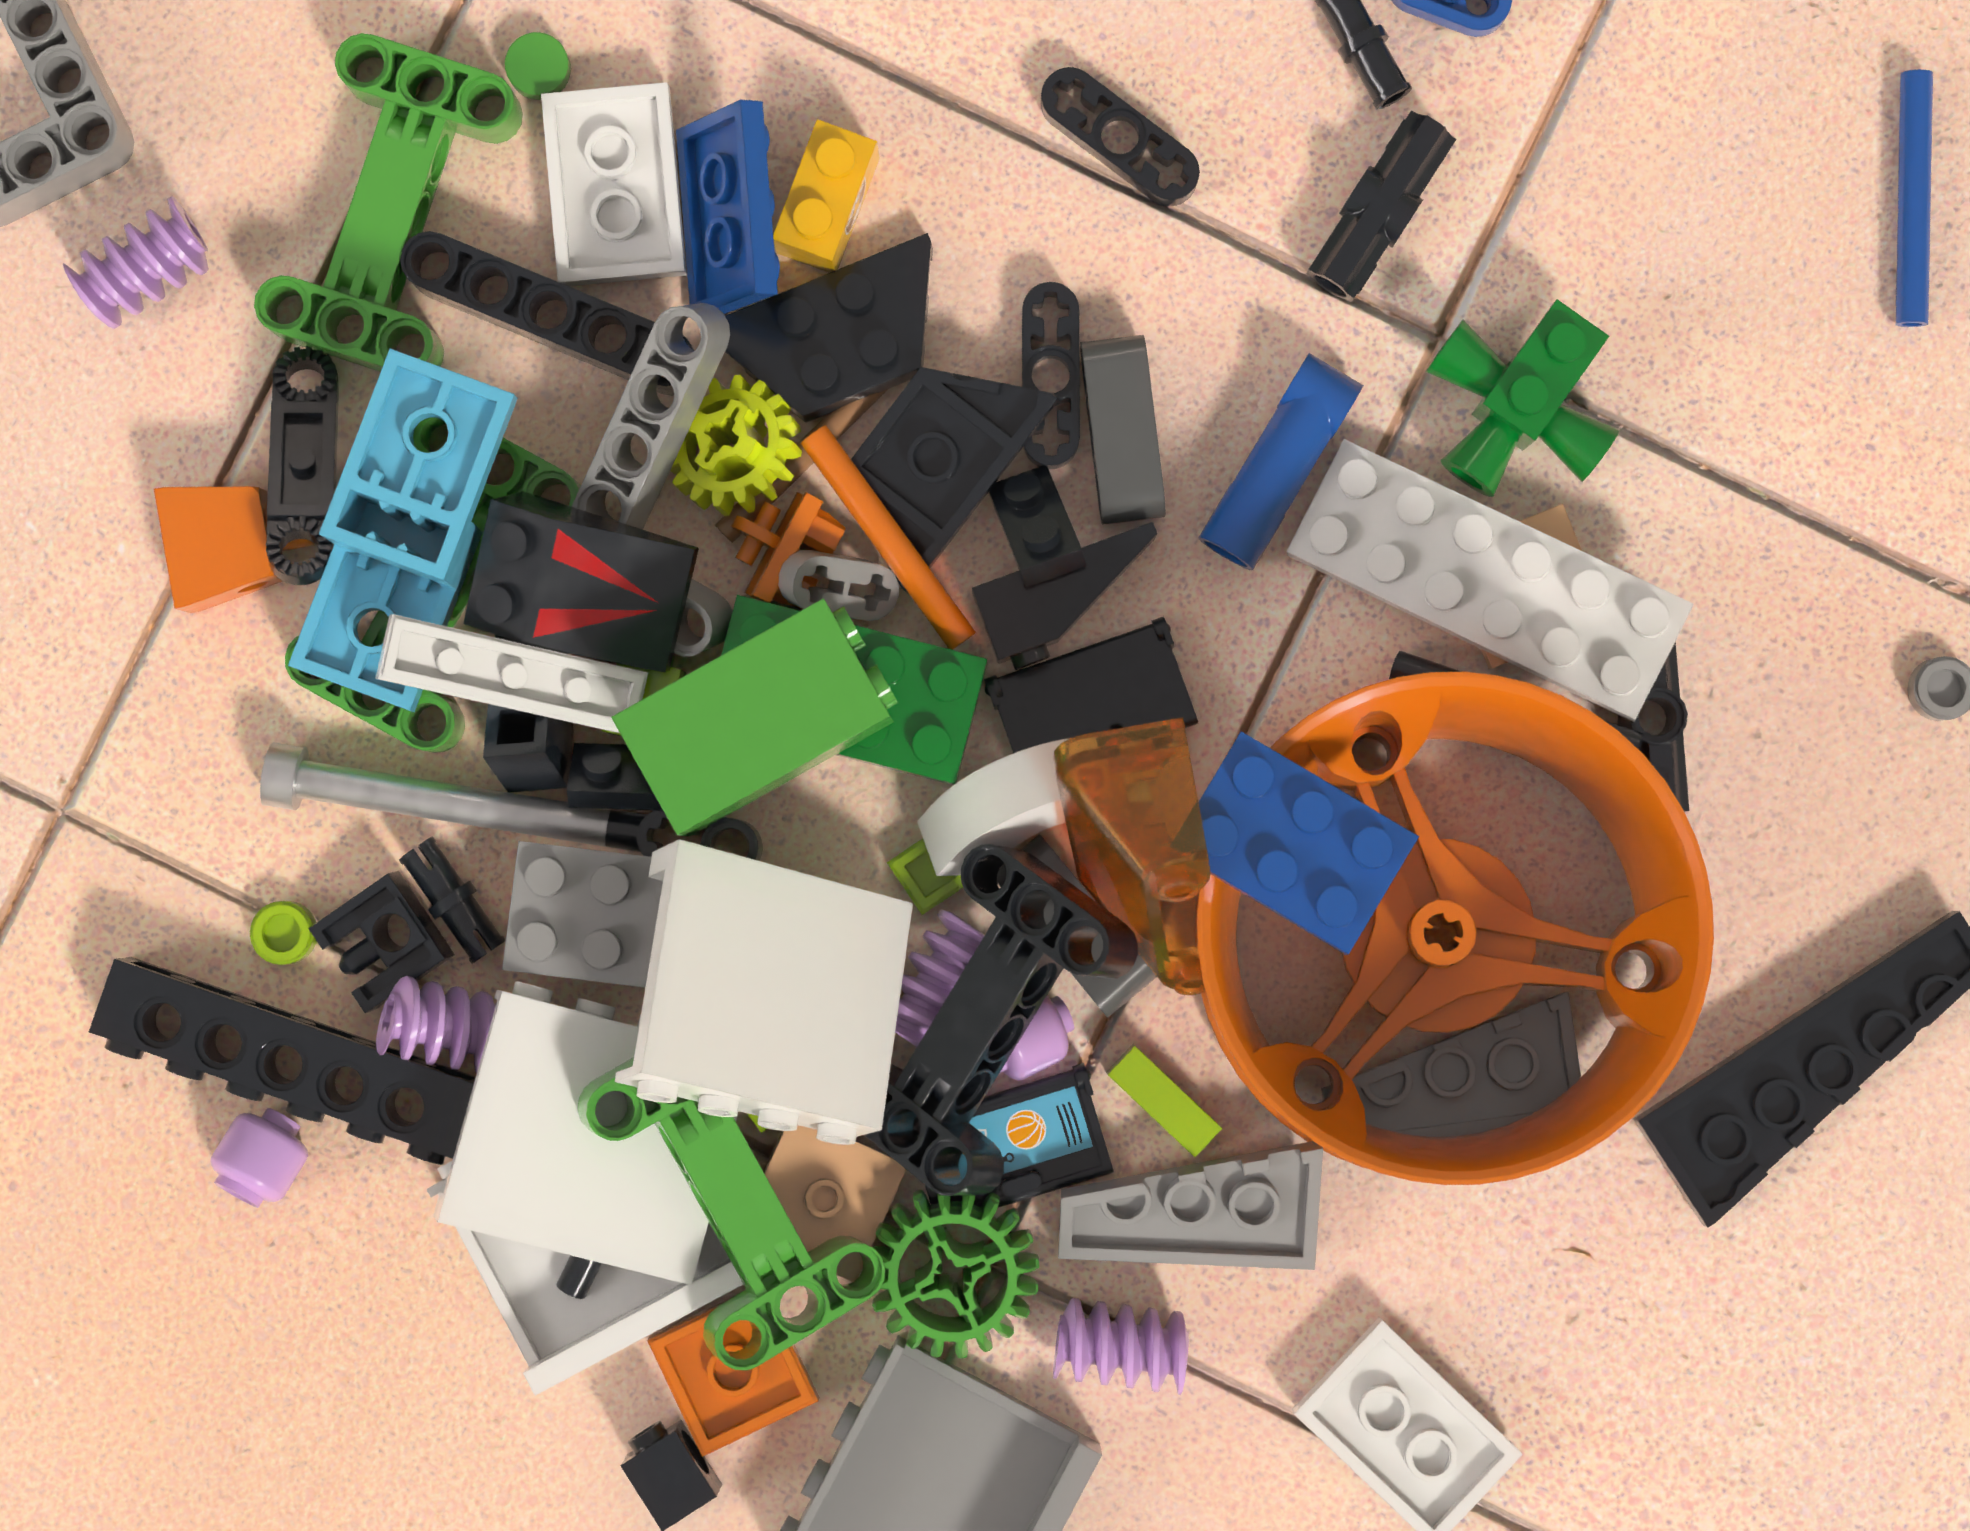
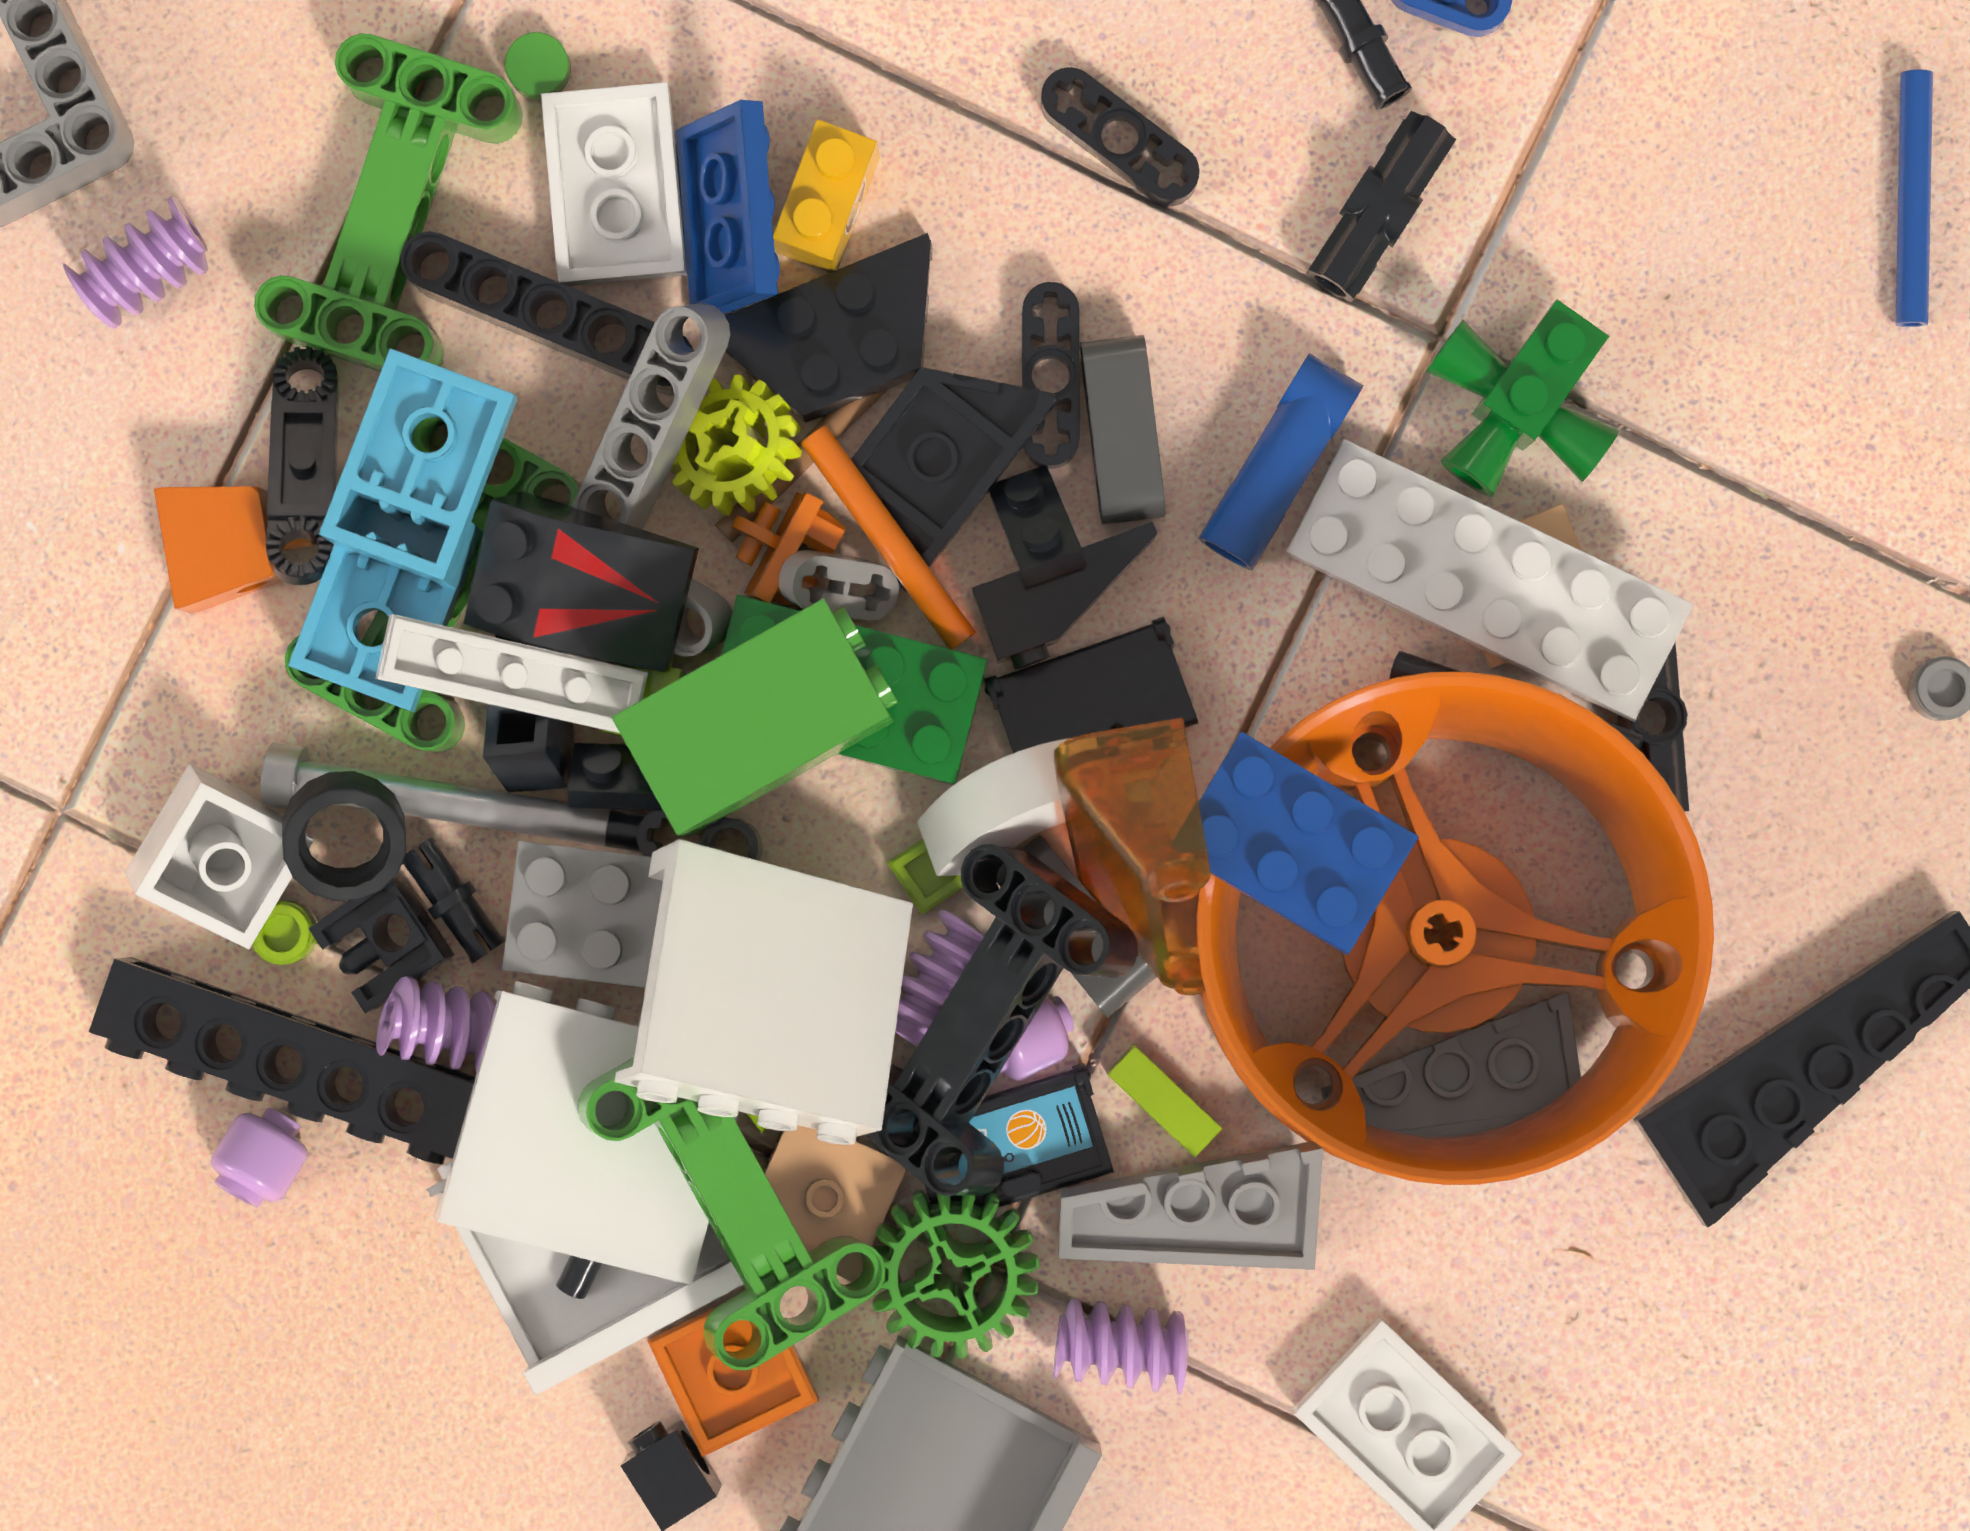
(213, 857): none -> white slope
(349, 882): none -> black tyre

